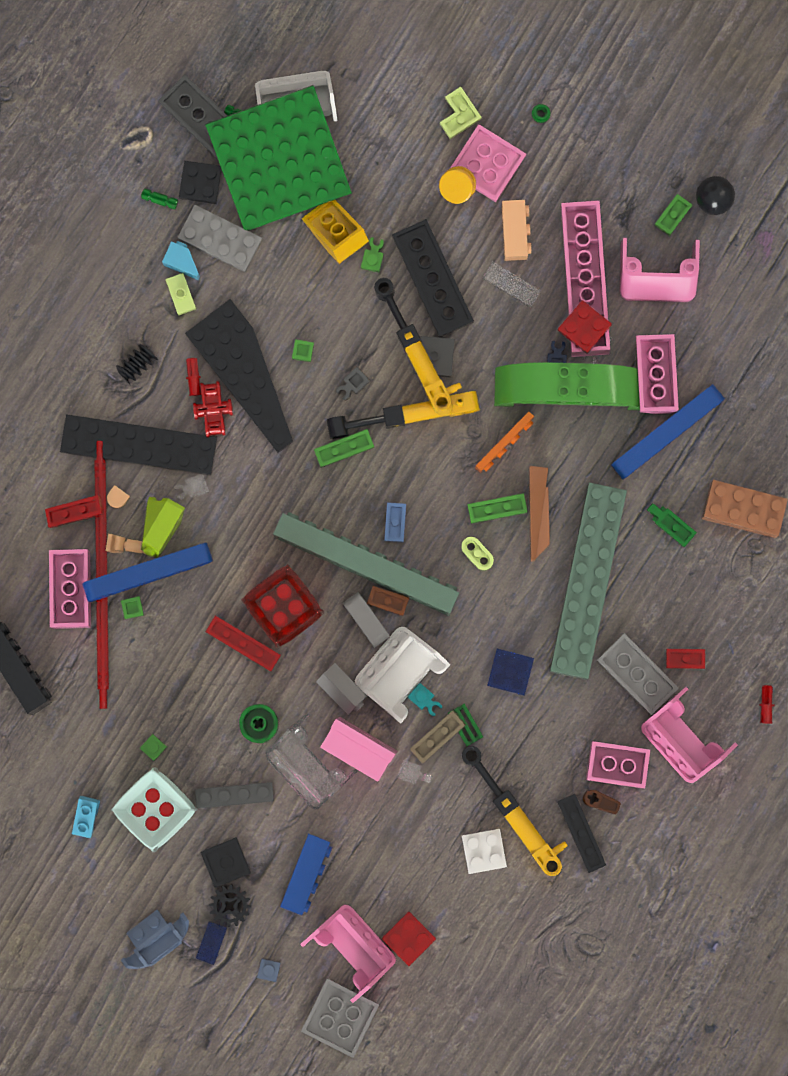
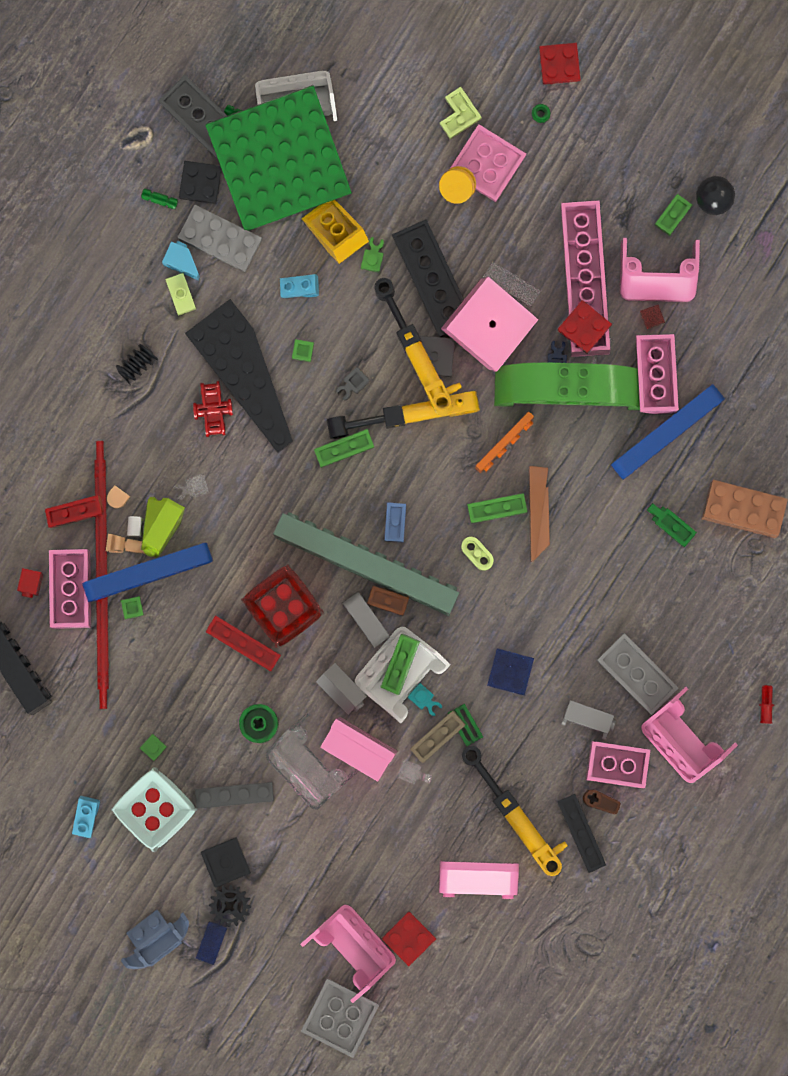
(30, 583): none -> red brick
(135, 527): none -> white brick
(139, 444): black plate -> none
(193, 377): red axle -> none
(268, 970): sand blue plate -> none
(299, 286): none -> medium azure plate
(305, 874): blue brick -> none
(400, 664): none -> bright green plate
(478, 878): none -> bright pink windscreen
(484, 851): white plate -> none
(489, 324): none -> bright pink container
(515, 230): light nougat brick -> none
(559, 63): none -> red plate
(588, 581): sand green brick -> none
(589, 718): none -> light grey brick
(652, 316): none -> clear red plate
(685, 658): red plate -> none

